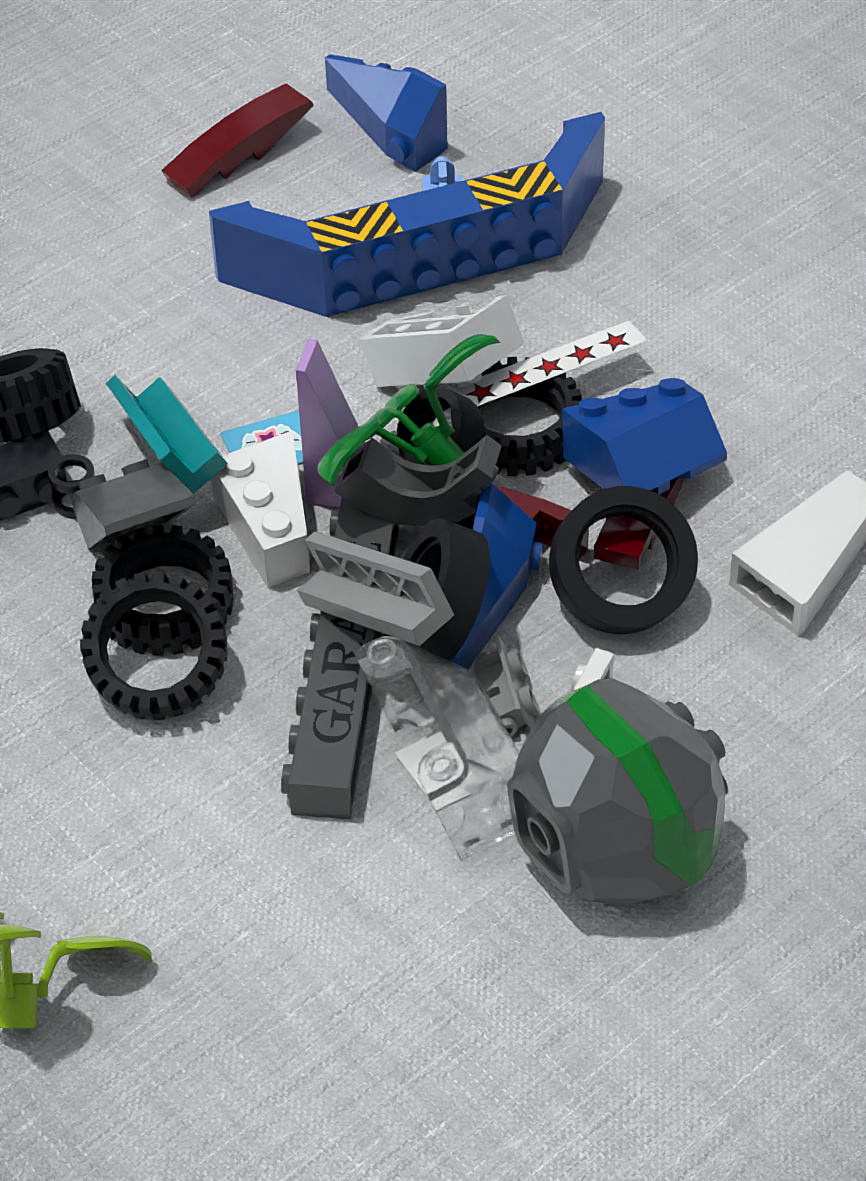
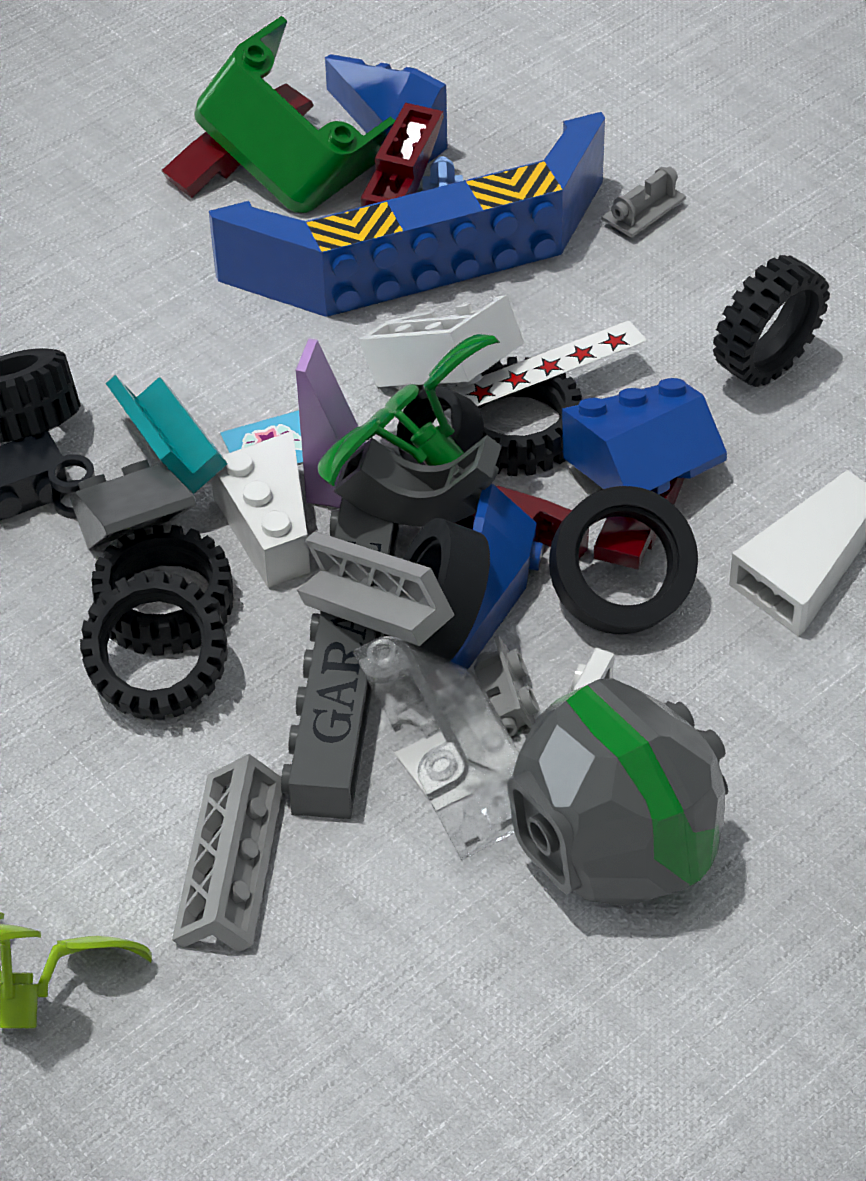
(238, 852): none -> light grey fence
(273, 138): none -> green windscreen
(404, 154): none -> dark red slope
(645, 203): none -> light grey hinge
(804, 300): none -> black tyre

